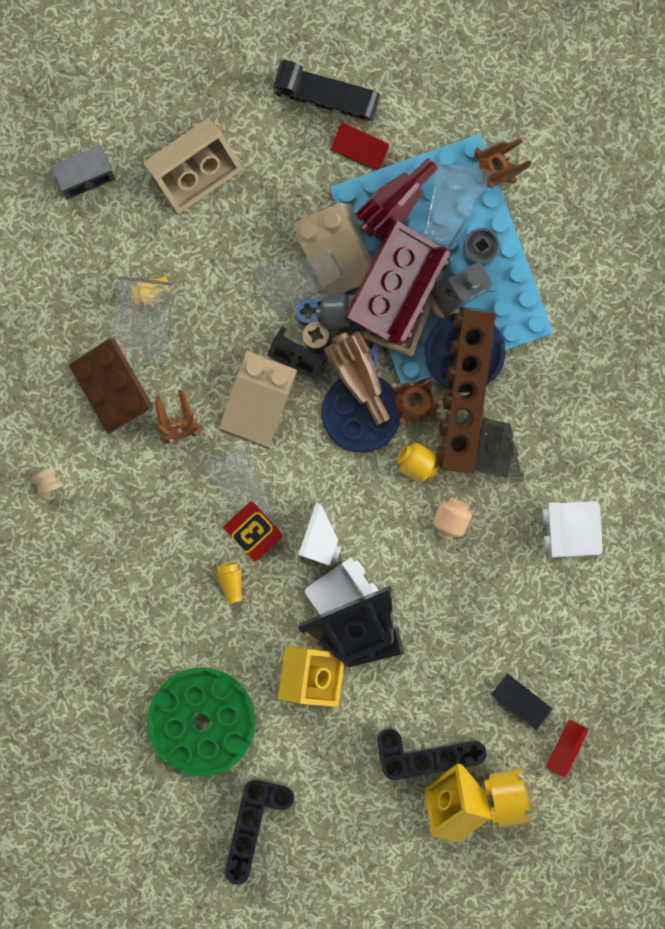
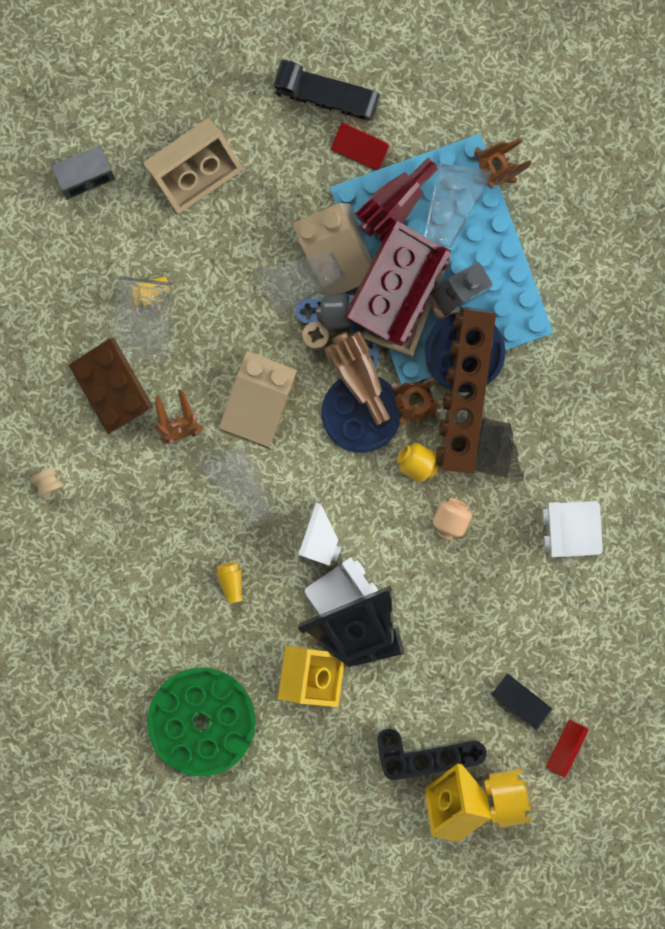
(251, 831): black beam -> none
(253, 531): sticker -> none
(296, 355): black hinge -> none
(481, 247): dark grey wheel -> none

